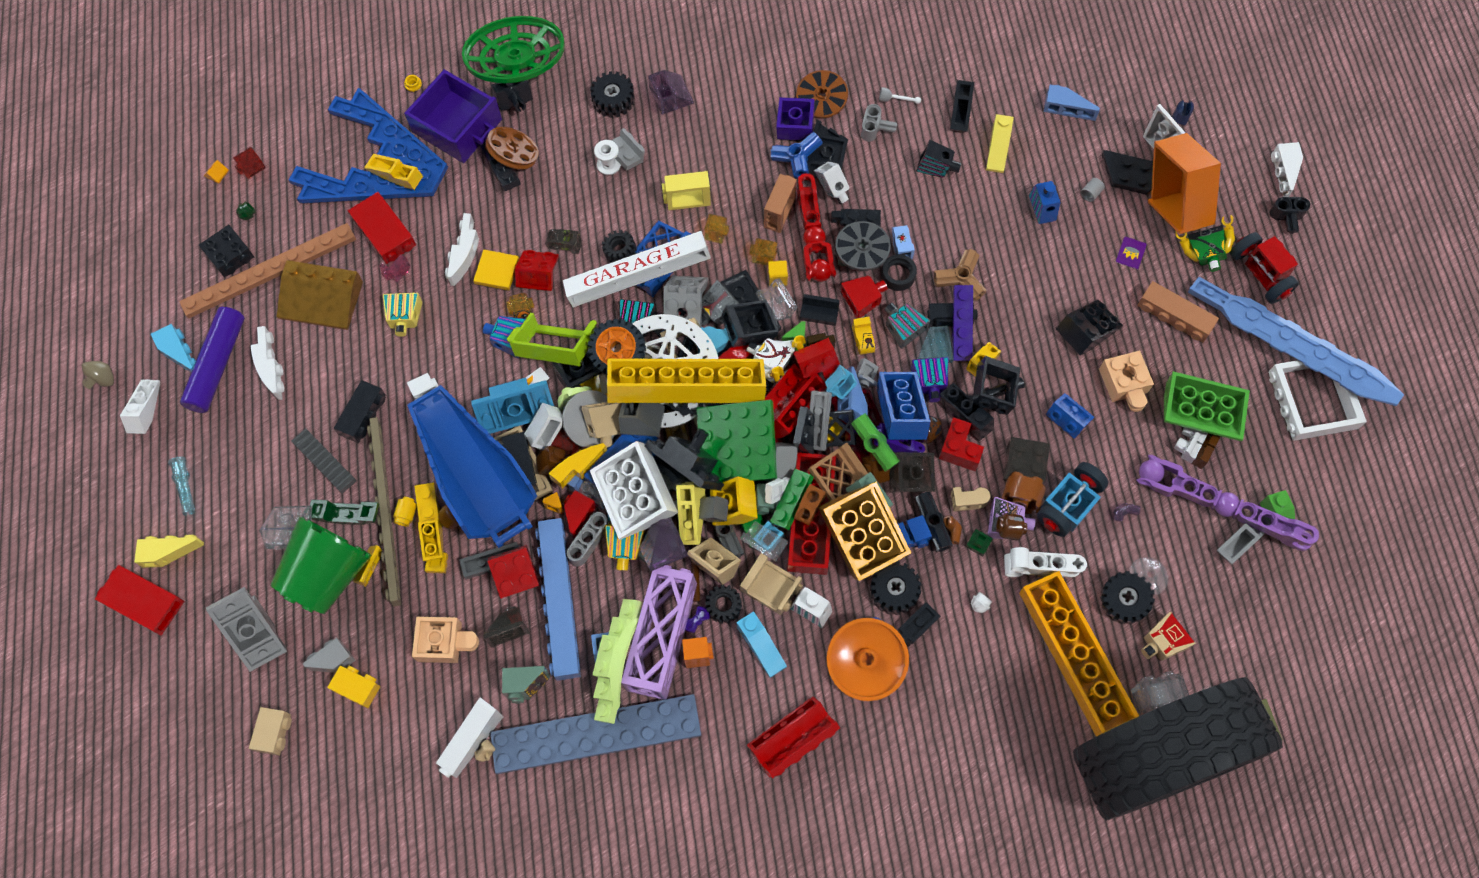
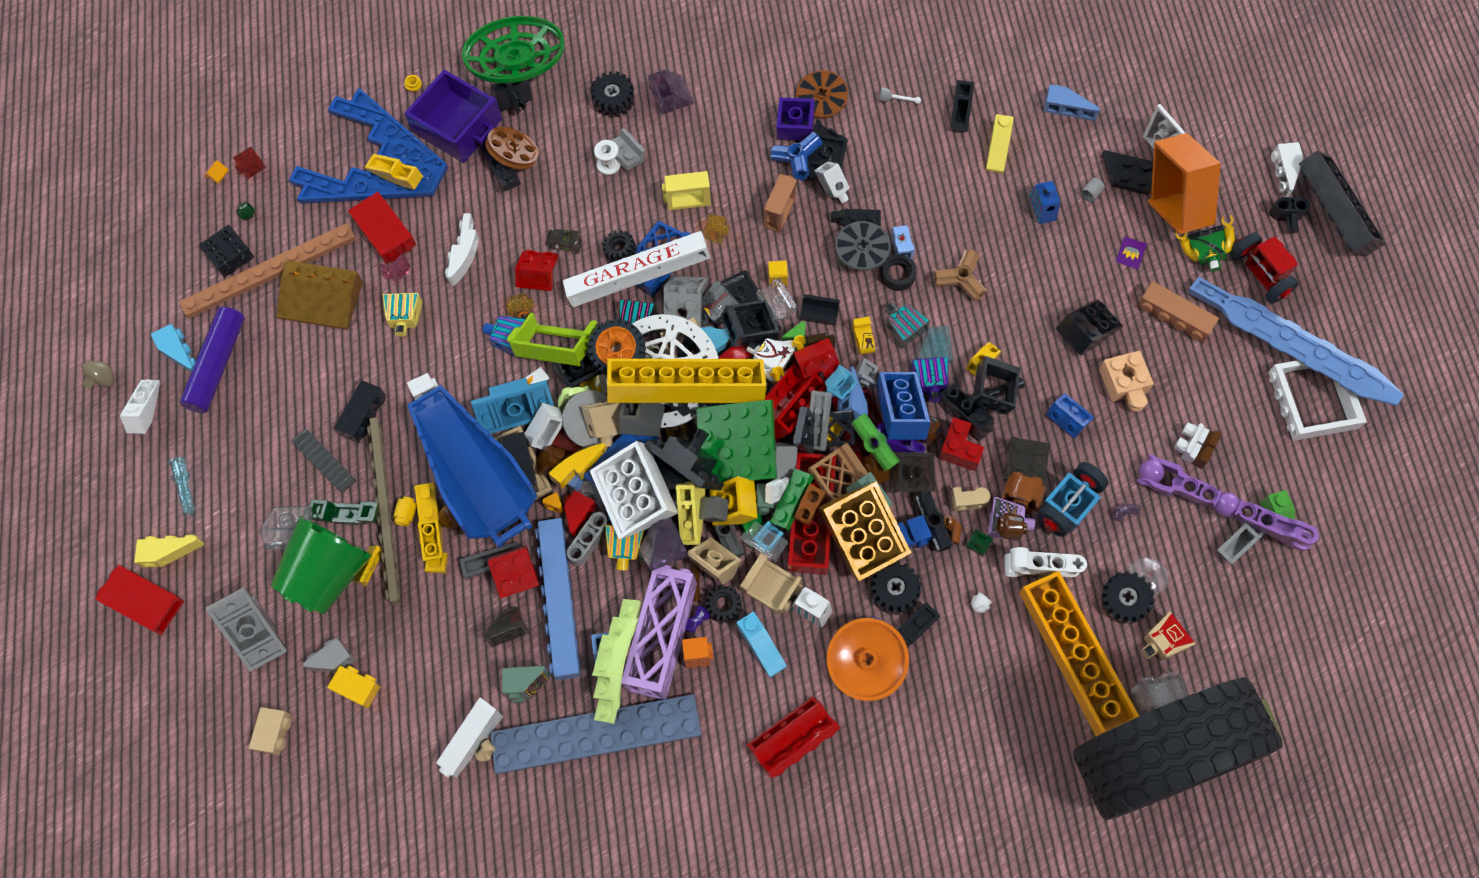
(265, 363): white slope -> none
(441, 640): light nougat brick -> none
(496, 270): yellow tile -> none
(763, 251): clear yellow brick -> none
(814, 235): red piece -> none
(862, 294): red torso -> none
(875, 123): light grey beam -> none
(937, 160): black torso -> none
(942, 314): black window -> none
(962, 322): dark purple plate -> none
(1183, 112): dark blue piece -> none
(1206, 406): bright green slope -> none
(1341, 203): none -> black brick

